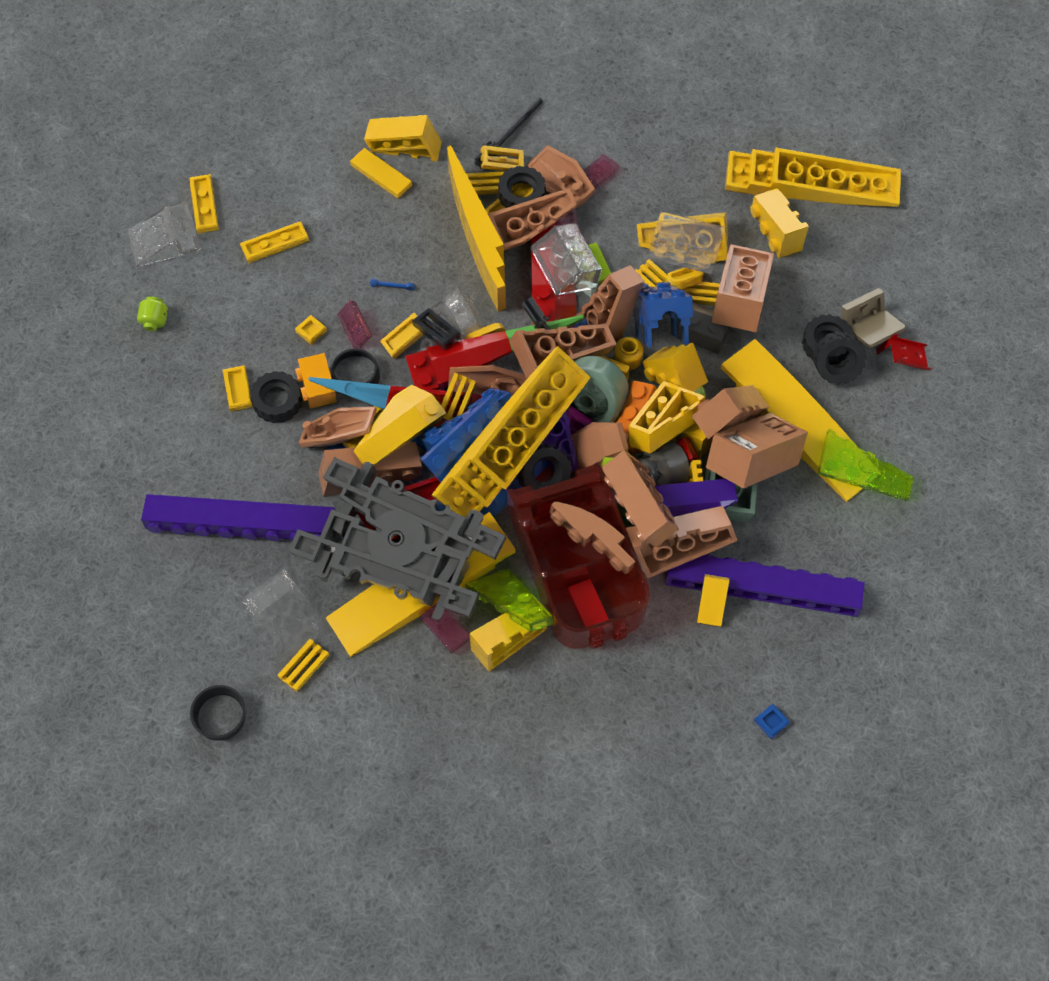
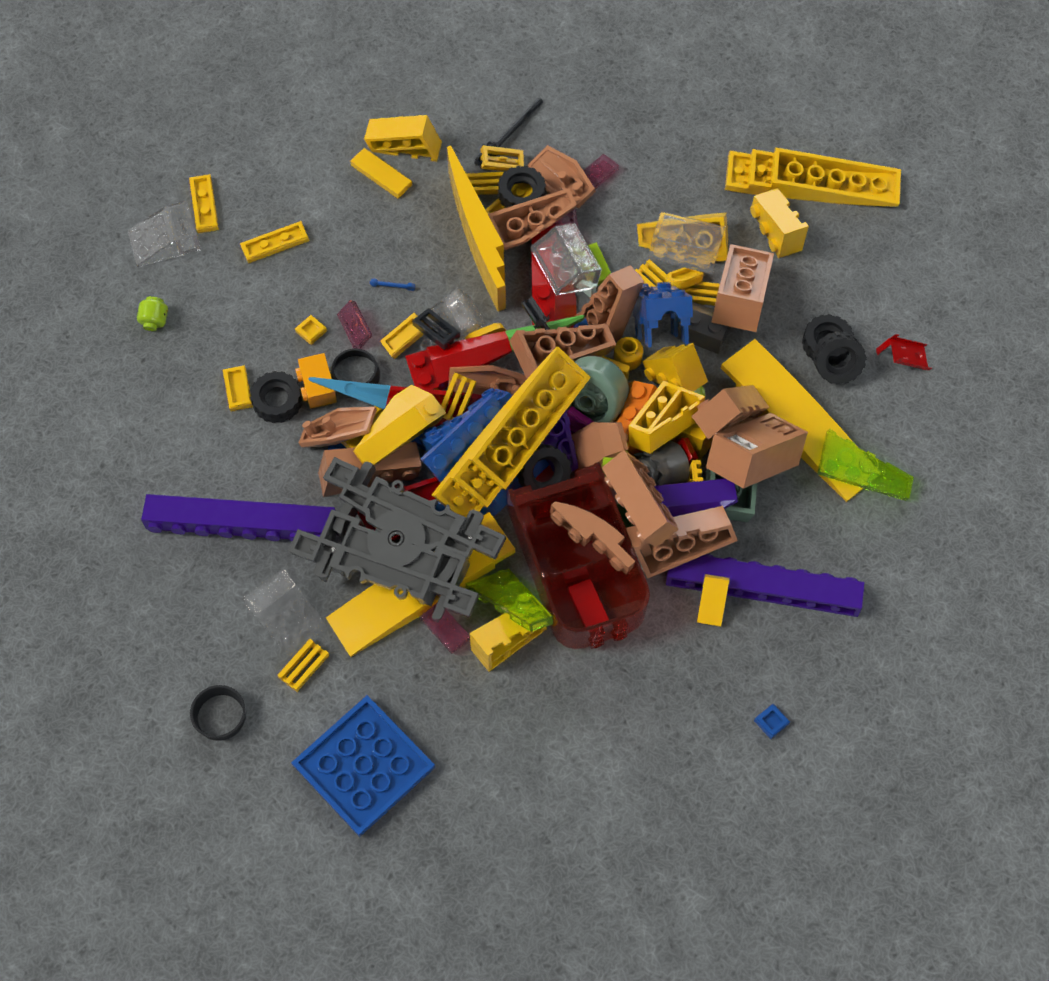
(363, 765): none -> blue plate
(870, 319): dark tan bracket -> none

